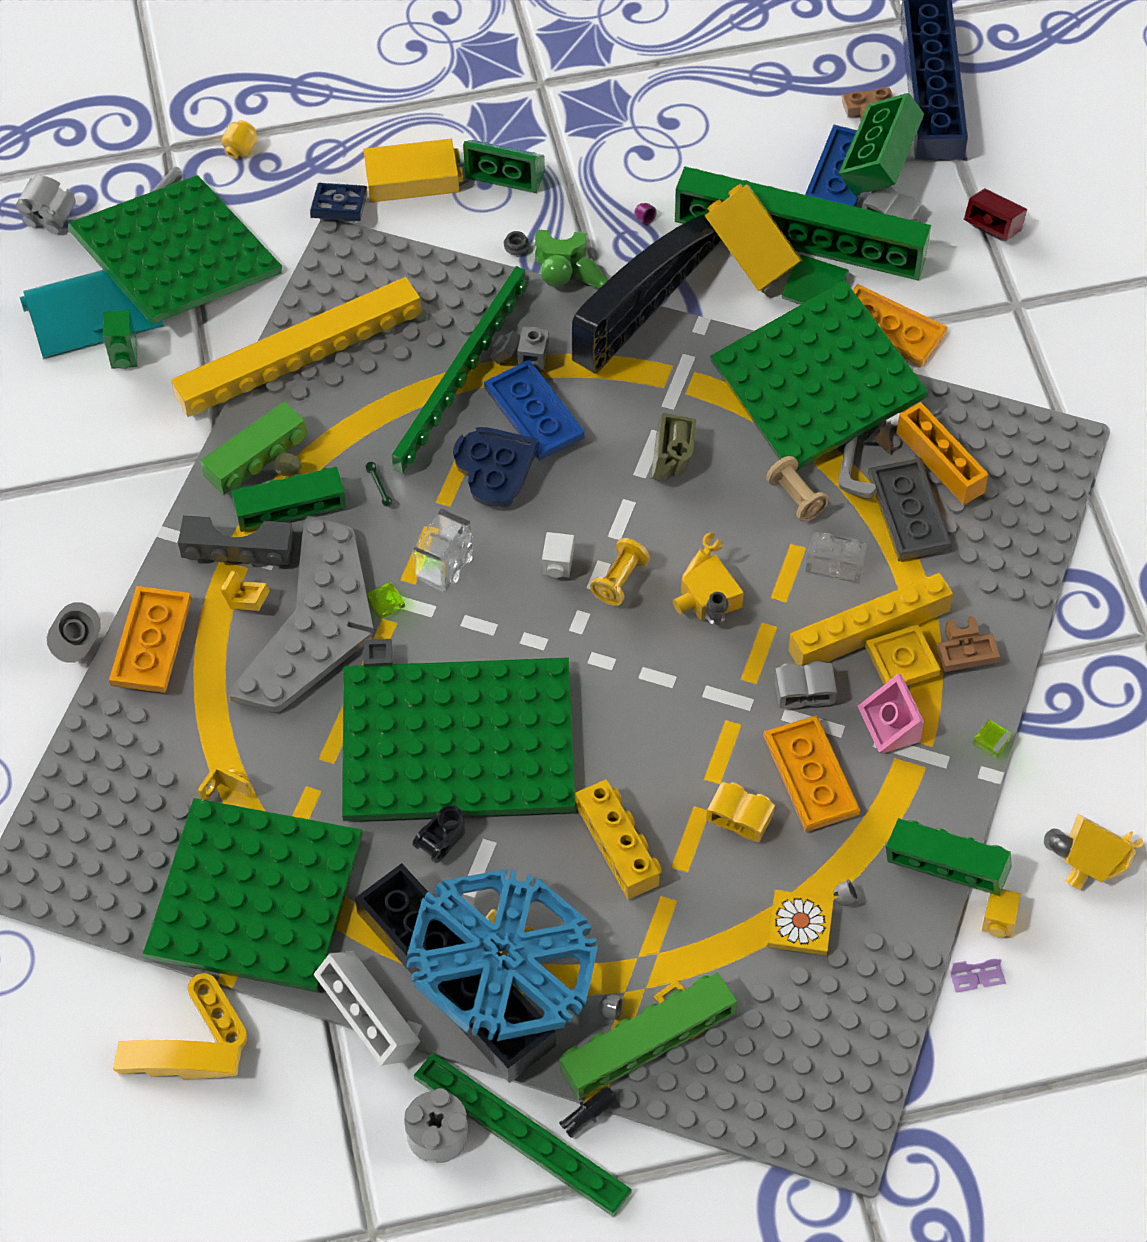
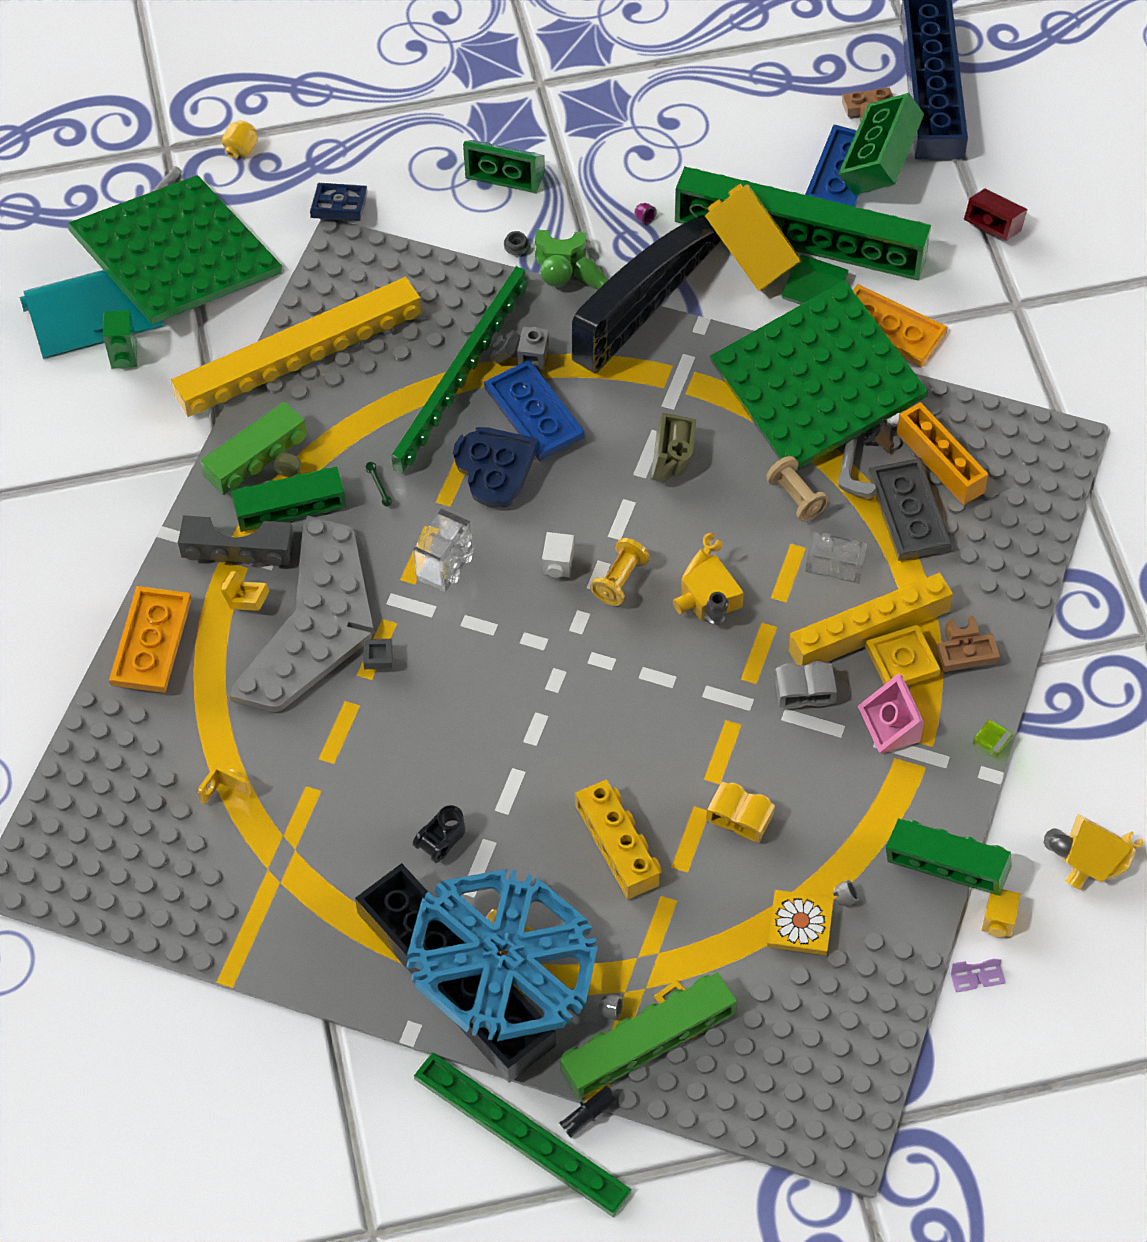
(45, 204): light grey brick -> none
(73, 632): light grey piece -> none
(178, 1058): yellow slope -> none
(215, 1002): yellow plate -> none
(253, 894): green plate -> none
(366, 1008): white brick -> none
(385, 600): clear neon green plate -> none
(412, 170): yellow brick -> none
(424, 1137): light grey brick -> none
(457, 736): green plate -> none
(811, 773): light orange tile -> none
(890, 202): light grey brick -> none

